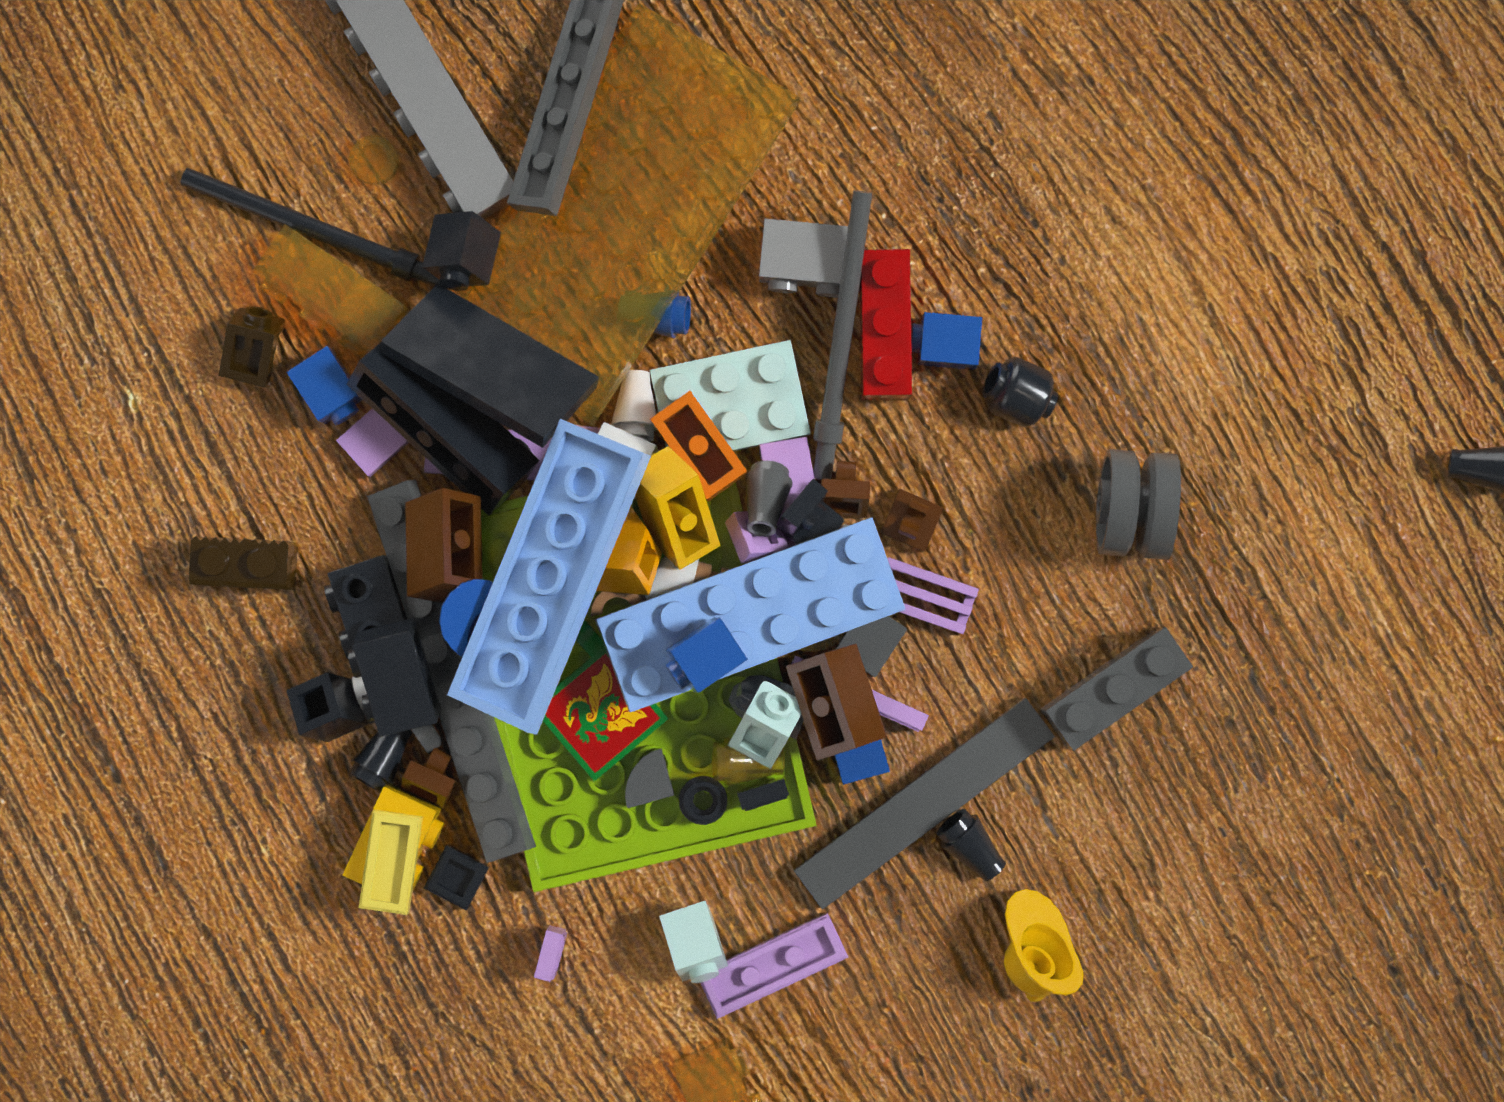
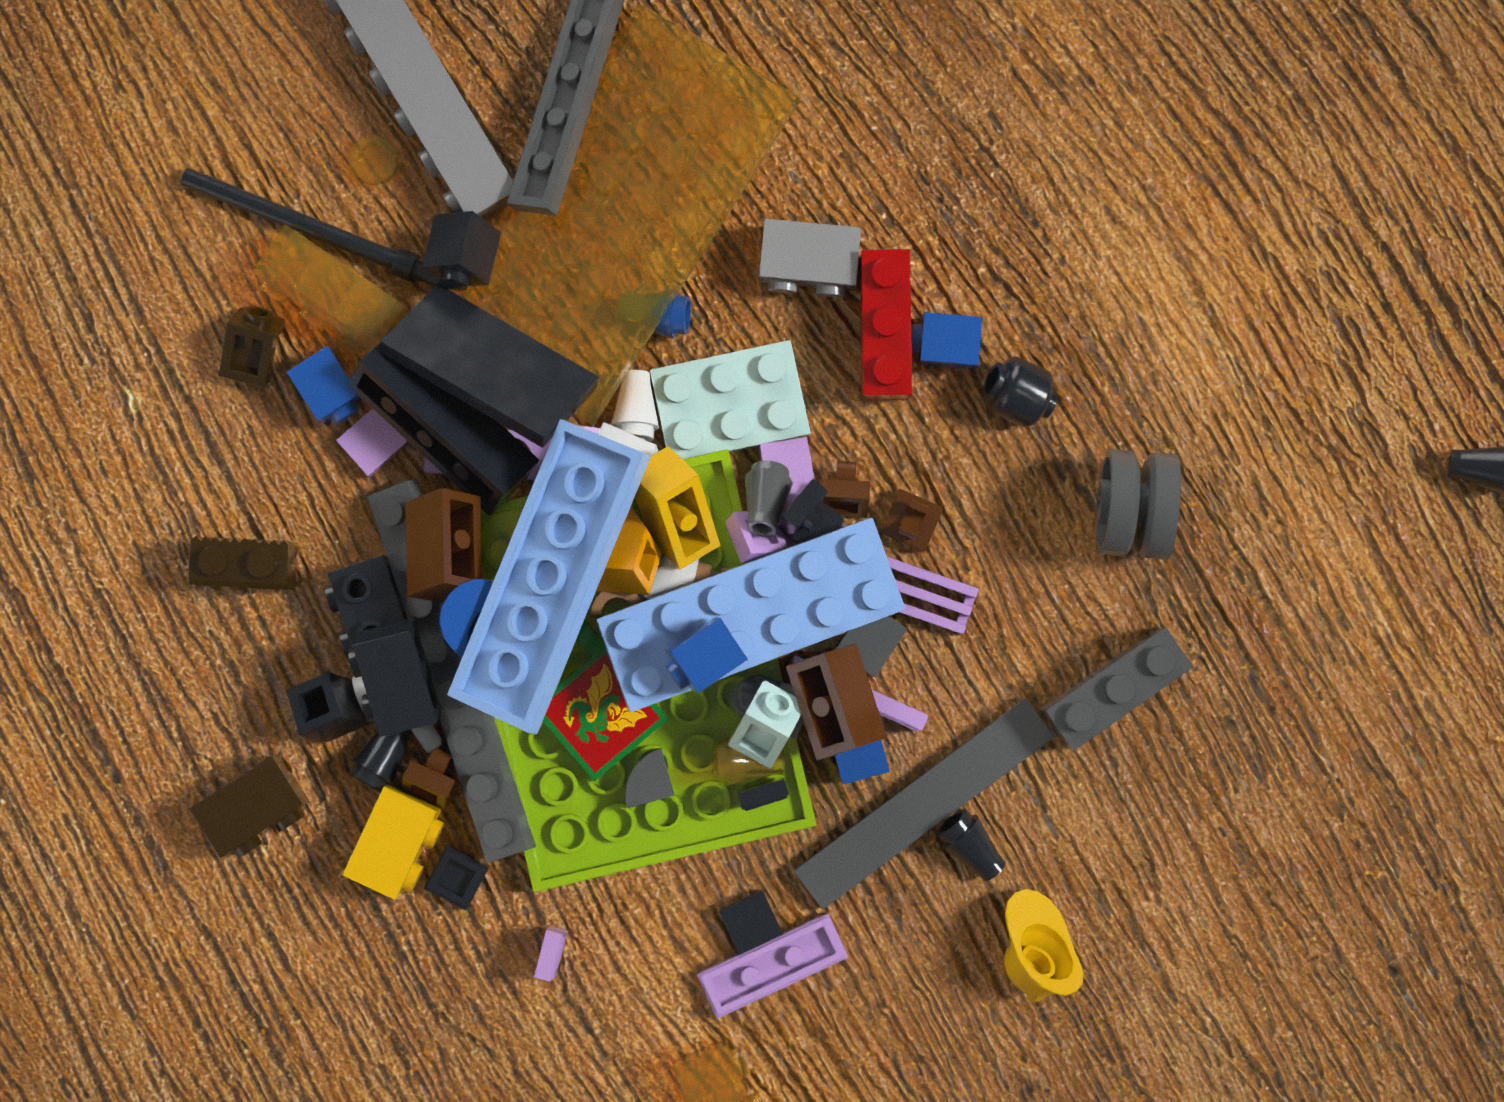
(249, 806): none -> dark brown brick
(390, 862): light yellow tile -> none
(694, 942): light aqua brick -> none
(698, 815): black plate -> none
(700, 444): orange brick -> none
(750, 921): none -> black tile
(829, 429): dark grey bar -> none

